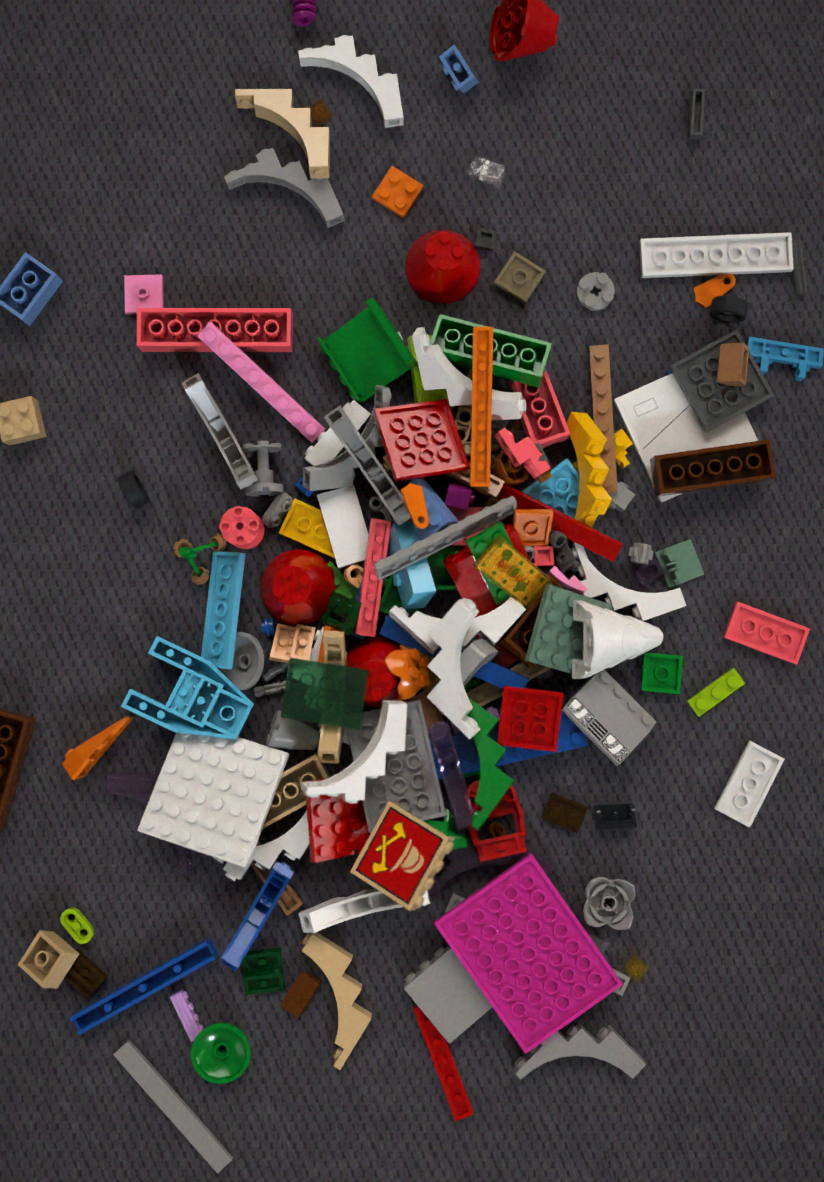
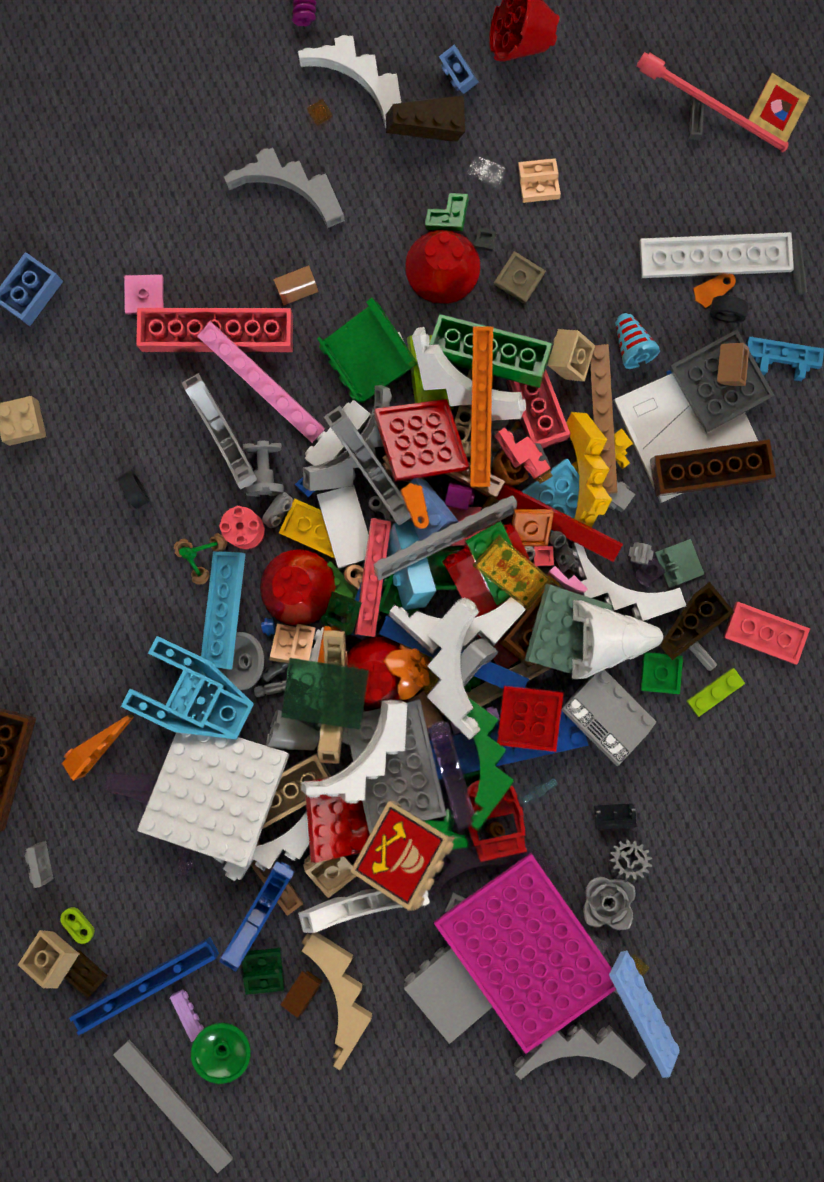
(39, 864): none -> light grey plate
(278, 107): tan arch -> none
(296, 285): none -> medium nougat brick
(329, 874): none -> tan plate
(397, 191): orange plate -> none
(428, 118): none -> dark brown wedge
(445, 1067): red plate -> none
(451, 218): none -> green plate
(539, 180): none -> light nougat slope
(539, 791): none -> clear light blue bar
(564, 812): dark brown plate -> none
(571, 355): none -> tan brick
(601, 282): light grey plate -> none
(634, 342): none -> medium azure cone
(639, 861): none -> dark grey gear
(644, 1013): none -> light blue plate
(699, 617): none -> dark brown wedge
(703, 656): none -> light grey axle
(749, 783): white tile -> none
(771, 117): none -> flag

